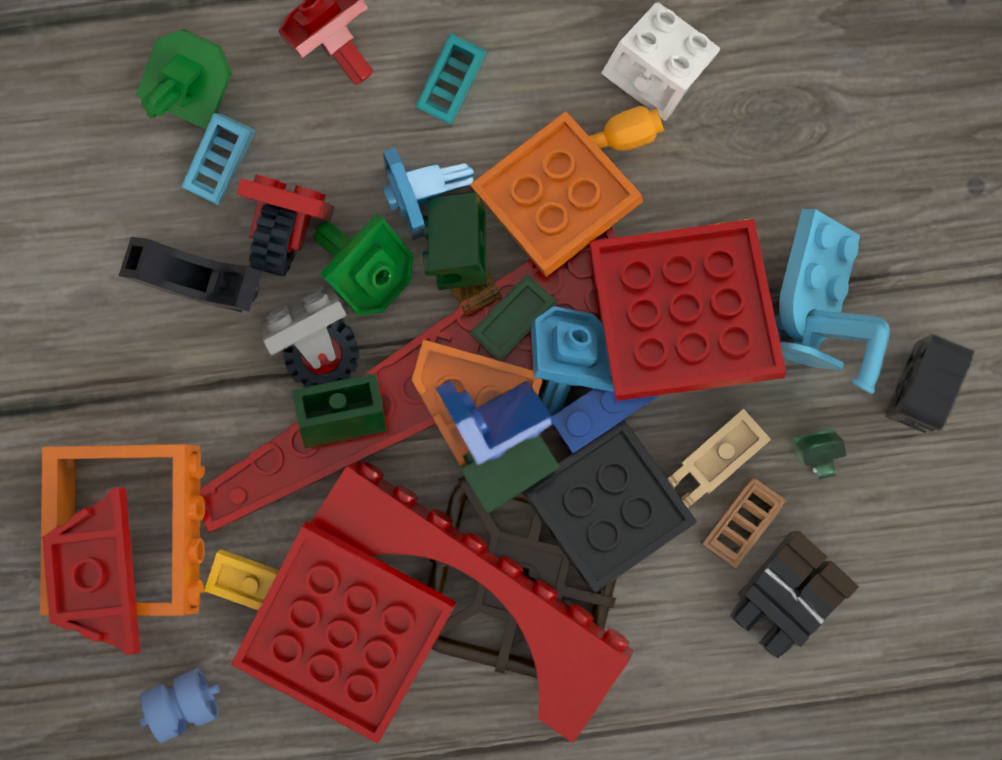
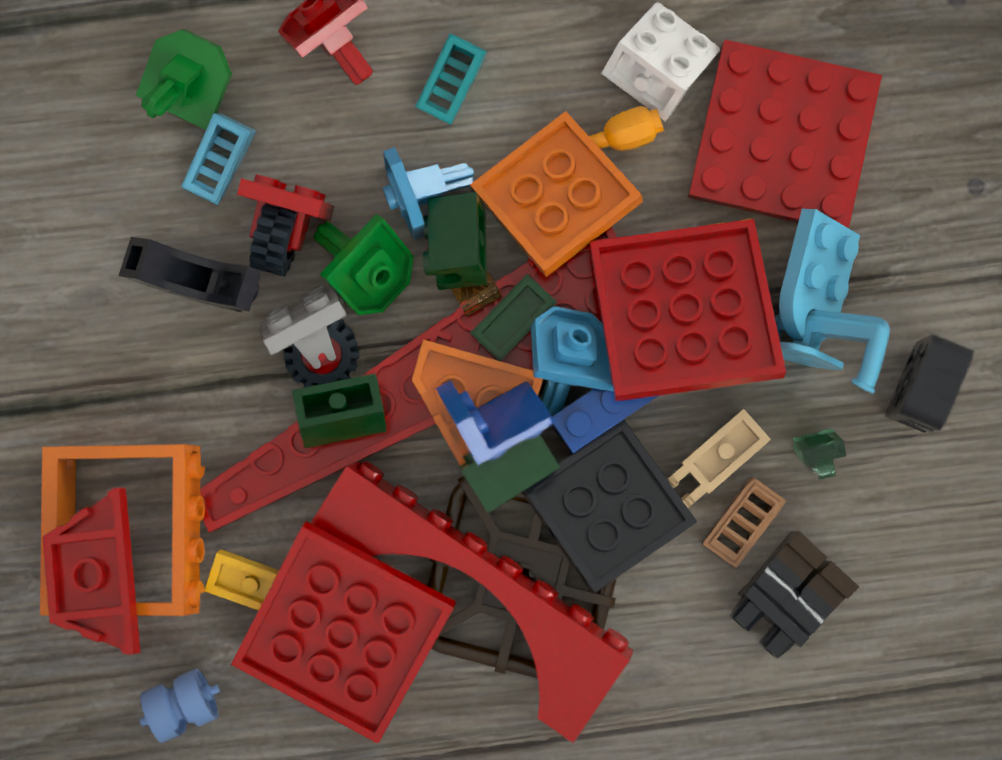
(784, 134): none -> red plate

